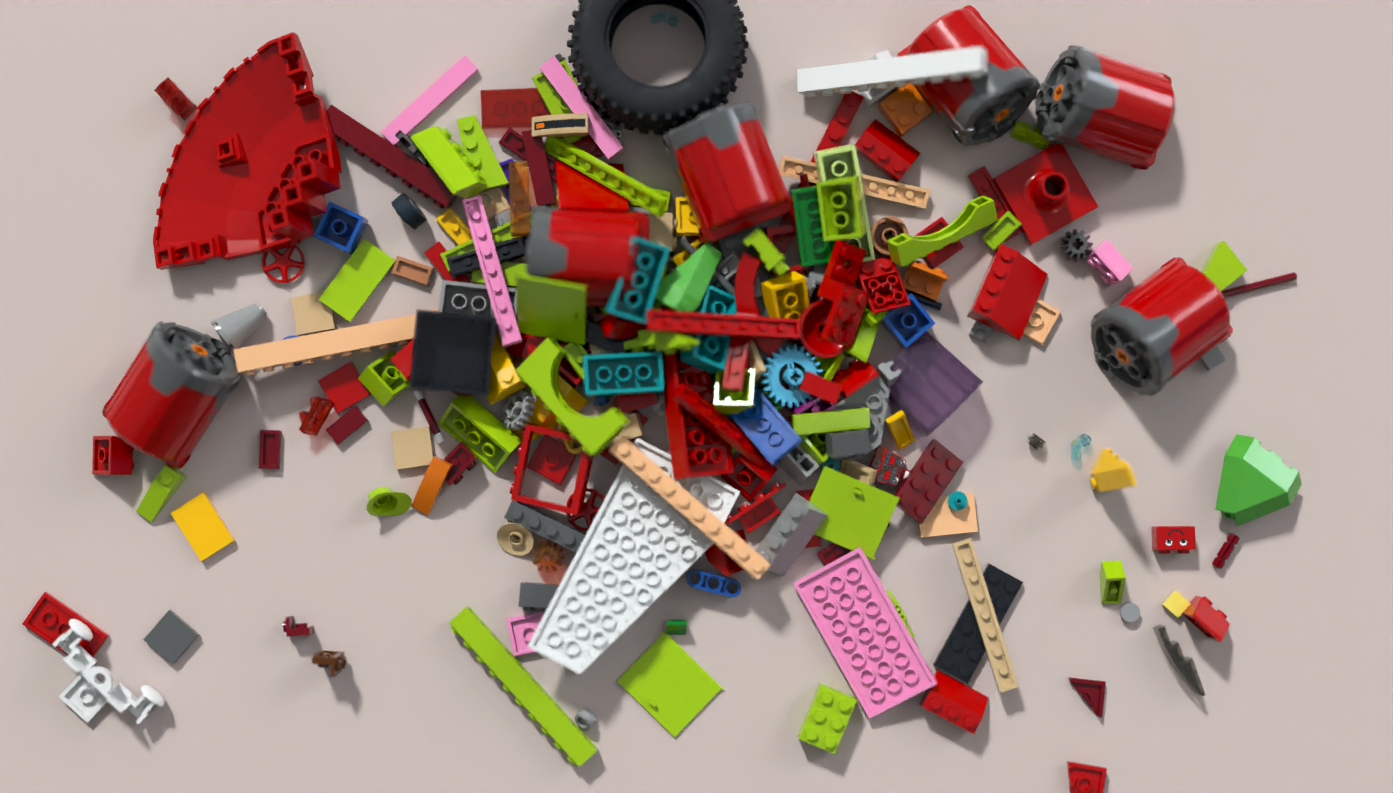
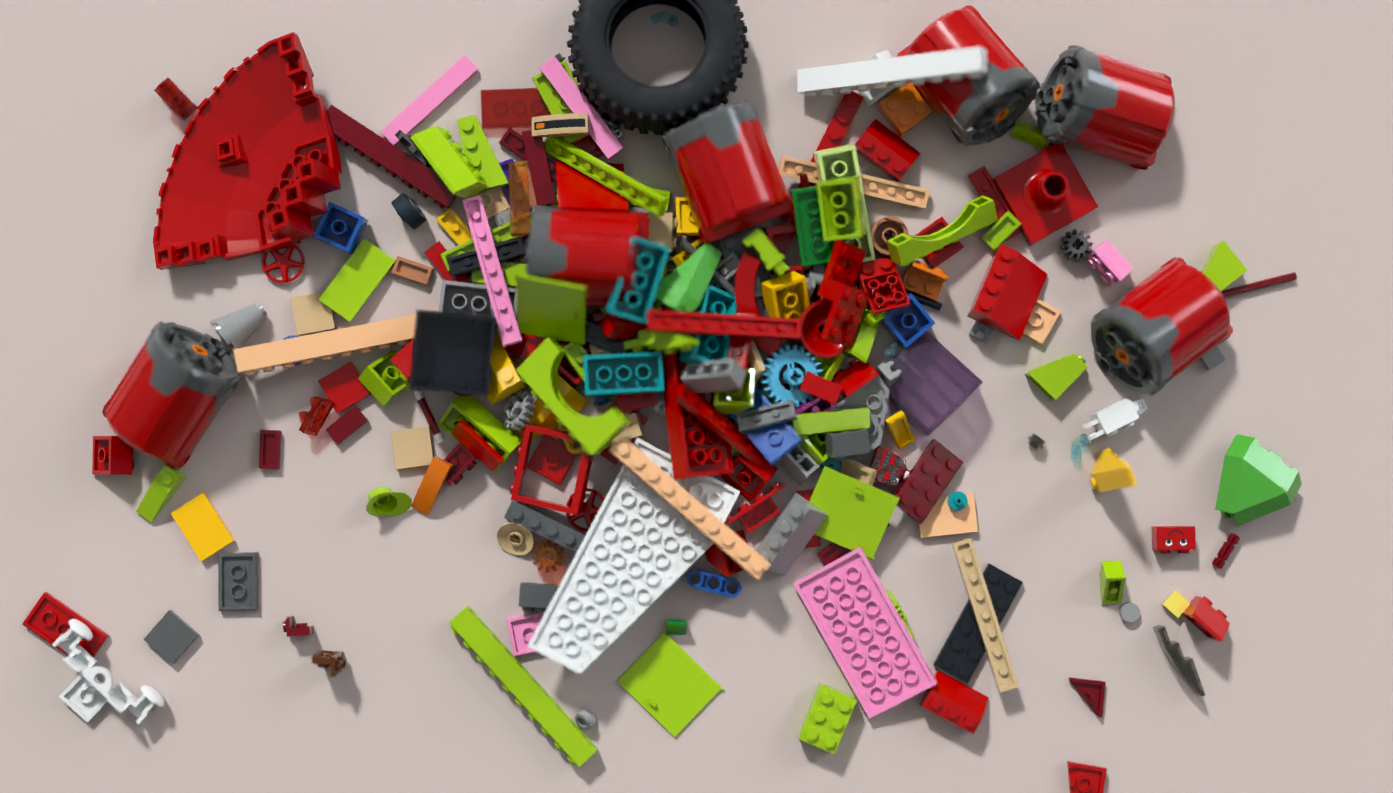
(238, 581): none -> dark grey tile
(477, 445): none -> red tile
(713, 376): none -> light grey brick
(766, 416): none -> dark grey tile
(891, 351): none -> clear light blue arm
(1057, 375): none -> lime slope
(1115, 416): none -> white hinge

